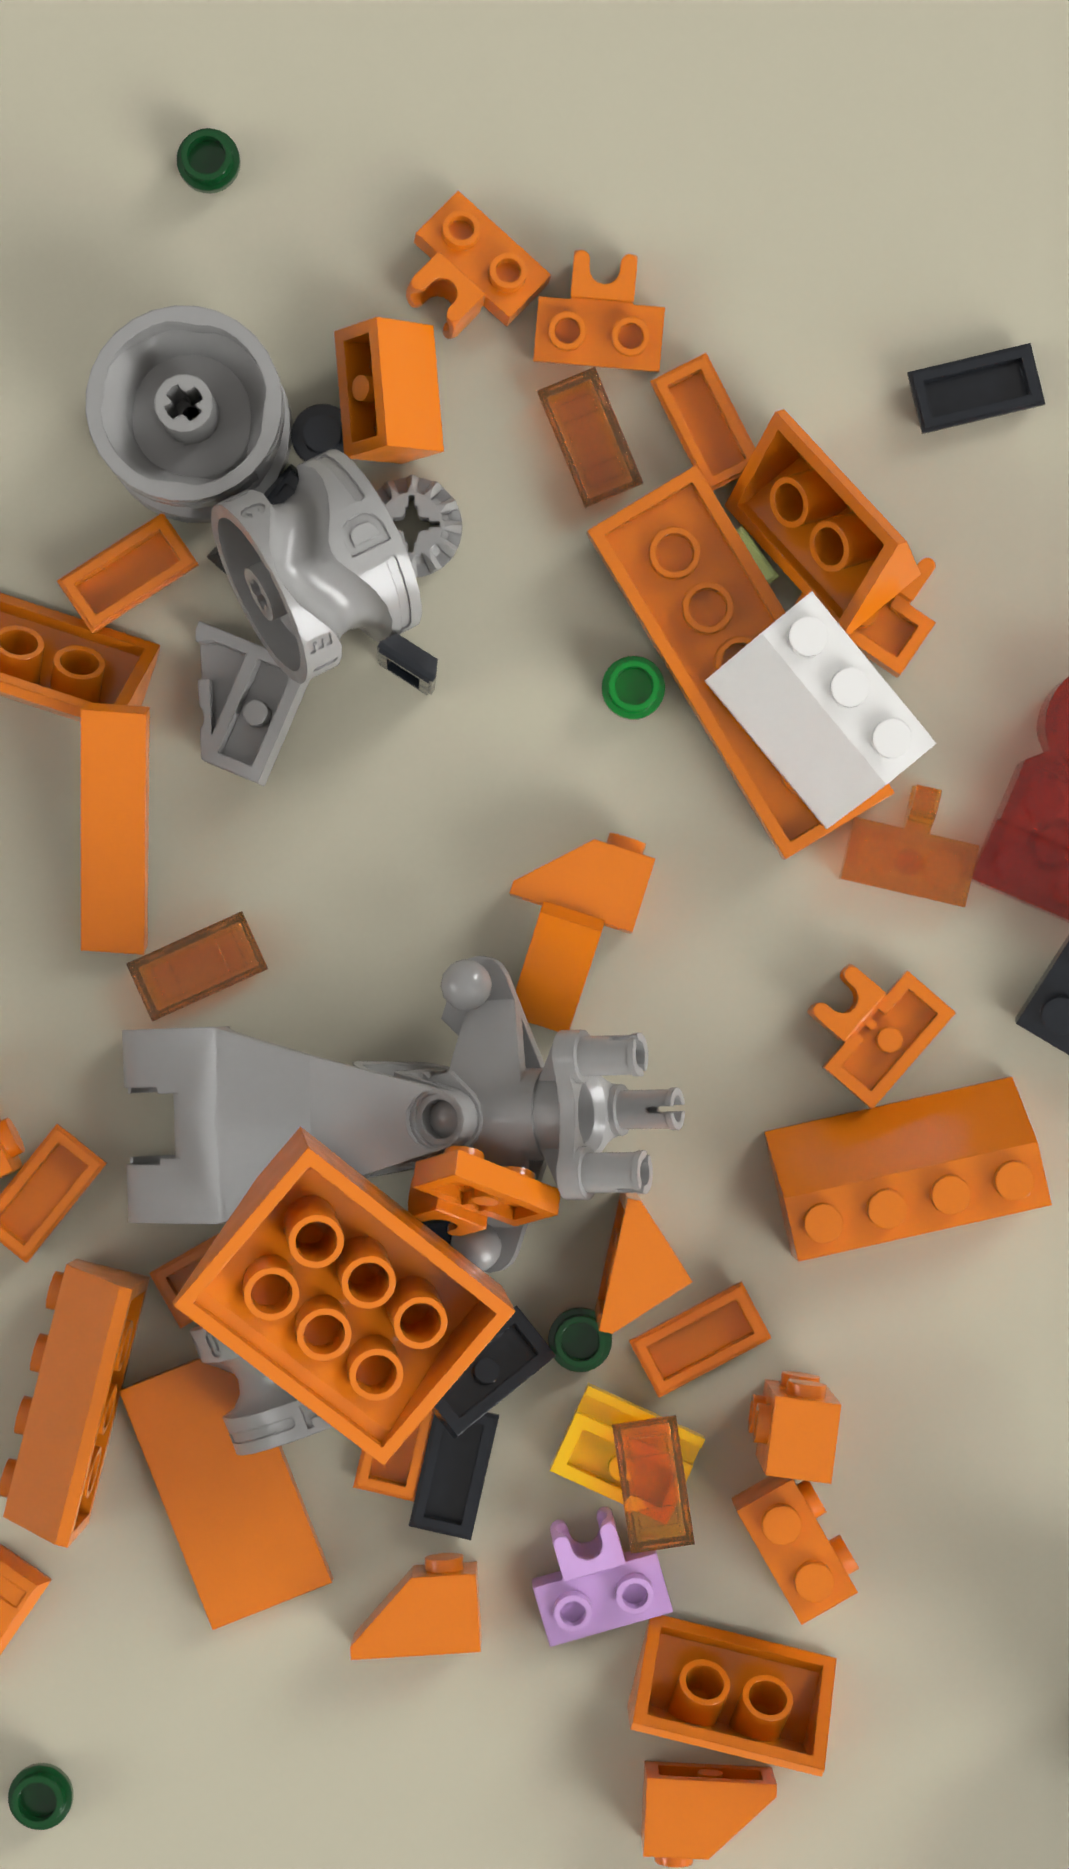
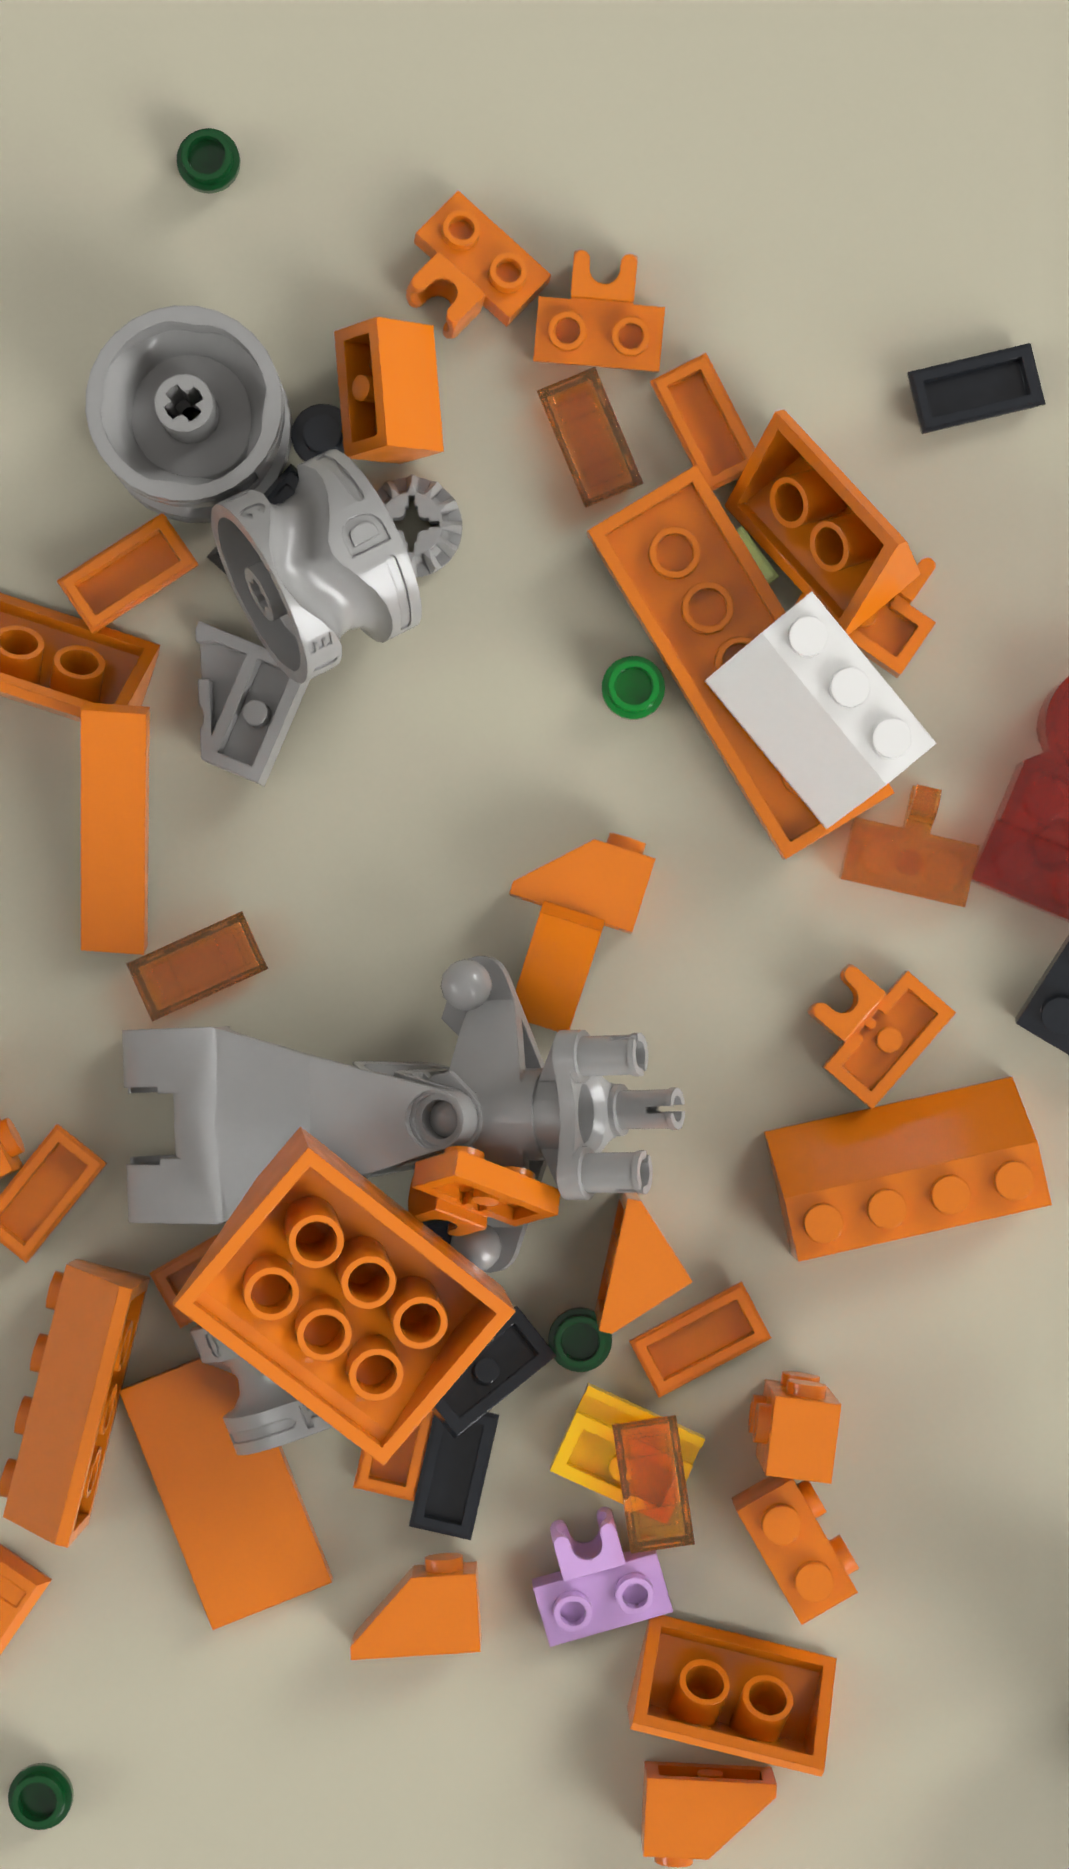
(408, 662): black tile -> none

